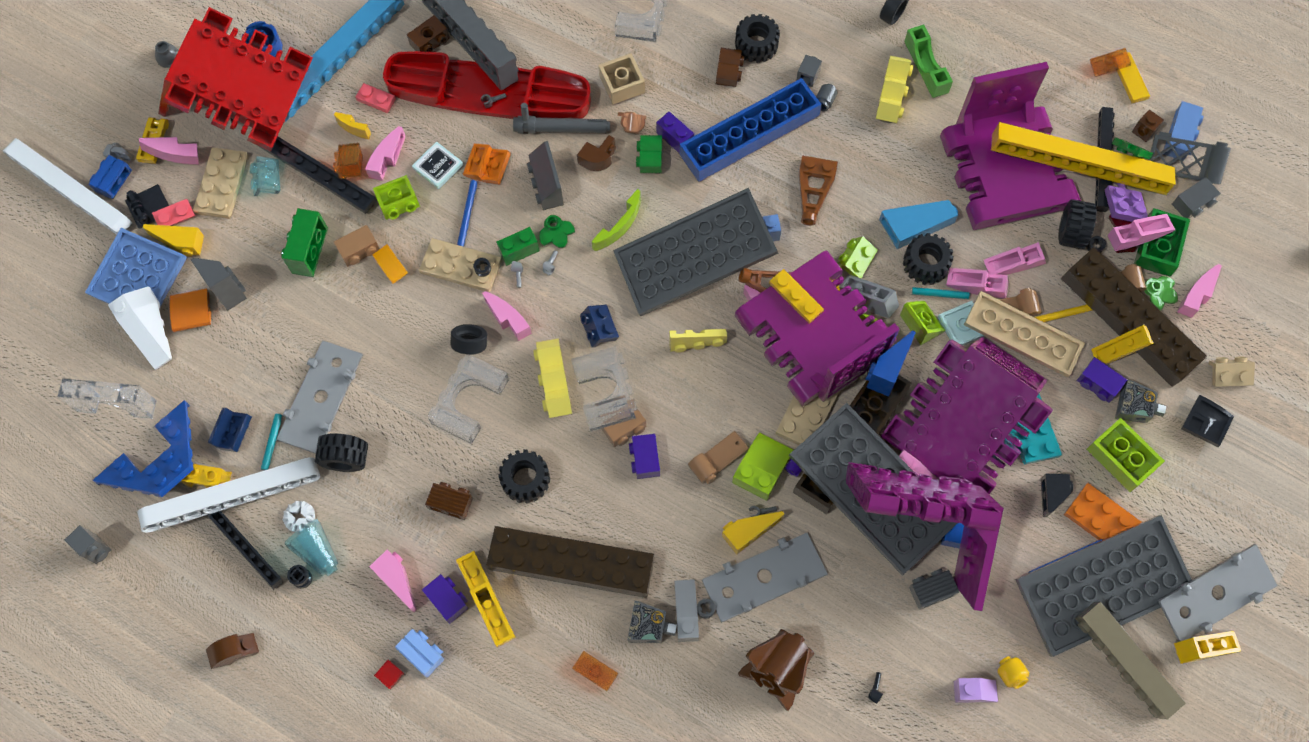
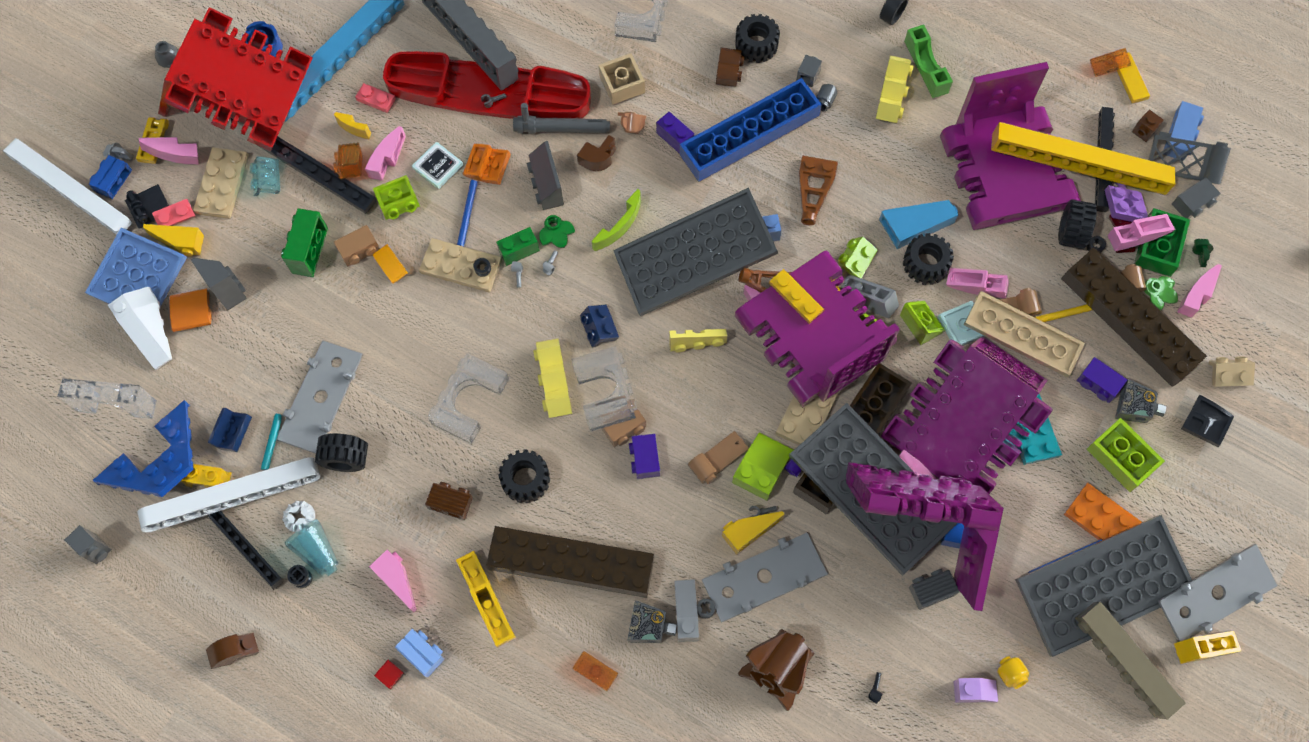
(431, 28): reddish brown brick -> none
(445, 599): dark purple brick -> none
(468, 339): black tyre -> none
(507, 316): bright pink slope -> none
(650, 154): green brick -> none
(886, 370): blue slope -> none
(940, 293): teal bar -> none
(1015, 260): bright pink slope -> none
(1054, 491): black slope -> none
(1123, 345): yellow plate -> none
(1137, 151): green wing -> none
(1203, 249): none -> dark green piece

